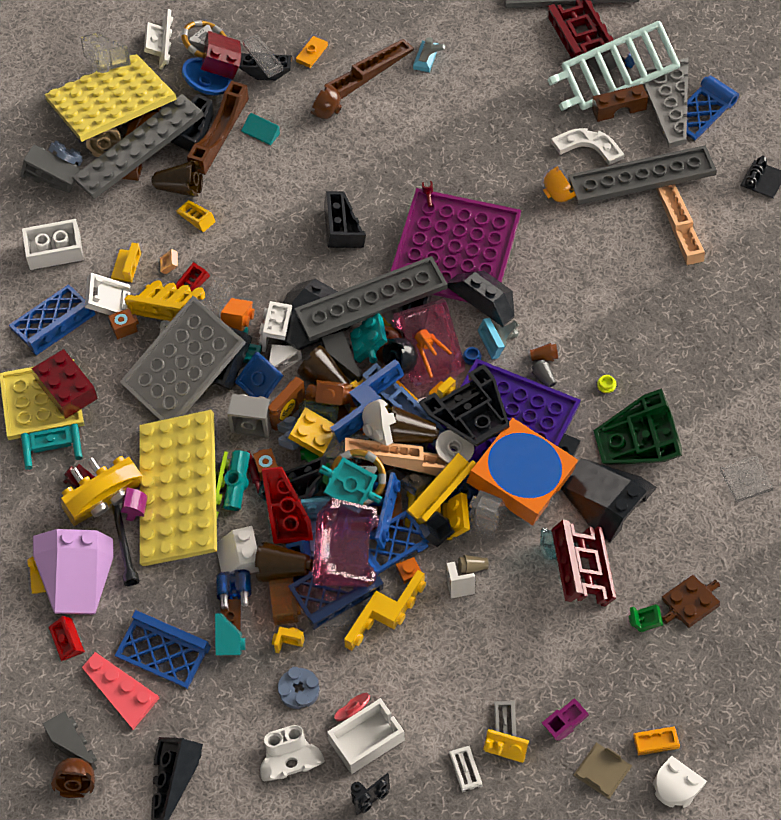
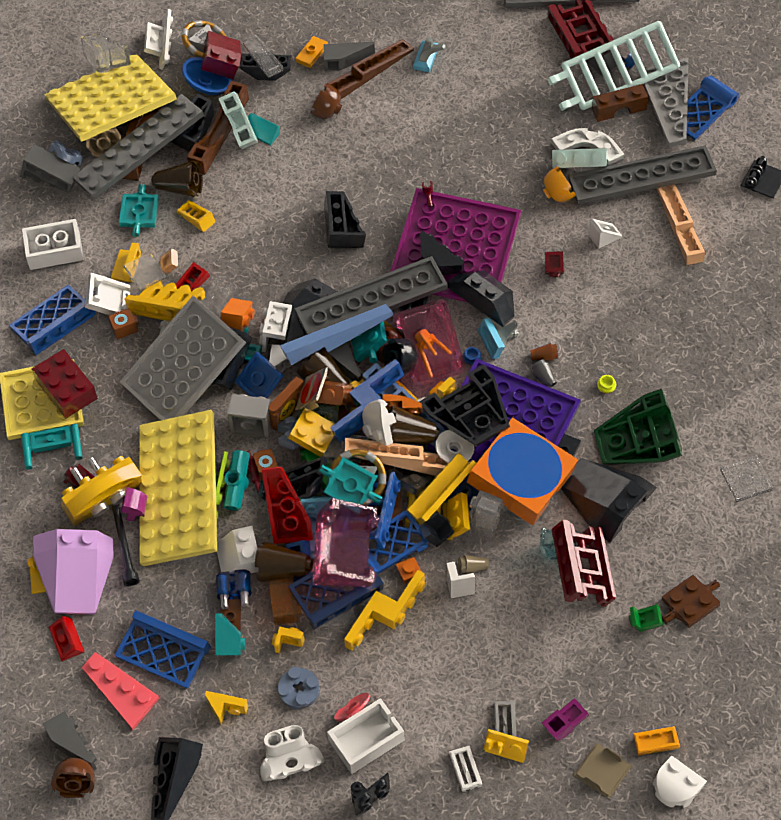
(138, 210): none -> teal plate
(145, 271): none -> clear piece
(220, 703): none -> yellow slope
(239, 121): none -> light aqua arch
(312, 390): none -> dark tan piece
(334, 335): none -> medium blue slope
(346, 54): none -> dark grey slope
(401, 401): none -> orange slope
(445, 260): none -> black slope
(554, 263): none -> dark red bracket
(579, 158): none -> light aqua arch
(603, 233): none -> white slope

